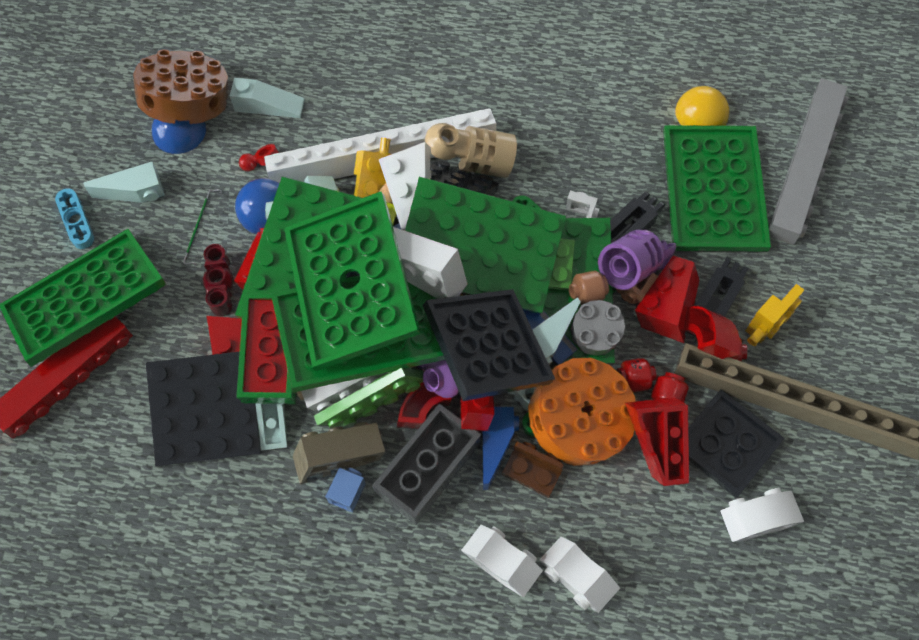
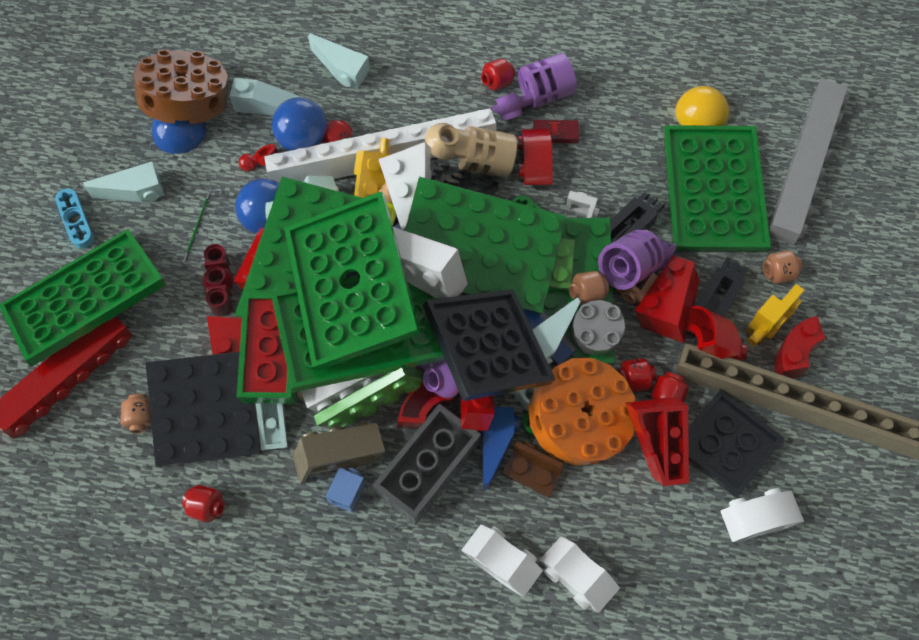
(136, 413): none -> nougat head
(203, 503): none -> red head
(299, 123): none -> blue piece
(337, 131): none -> red head
(343, 63): none -> light aqua slope
(497, 74): none -> red head
(536, 157): none -> red brick
(540, 84): none -> medium lavender cylinder
(561, 130): none -> dark red tile
(782, 267): none -> nougat head
(793, 353): none -> red brick

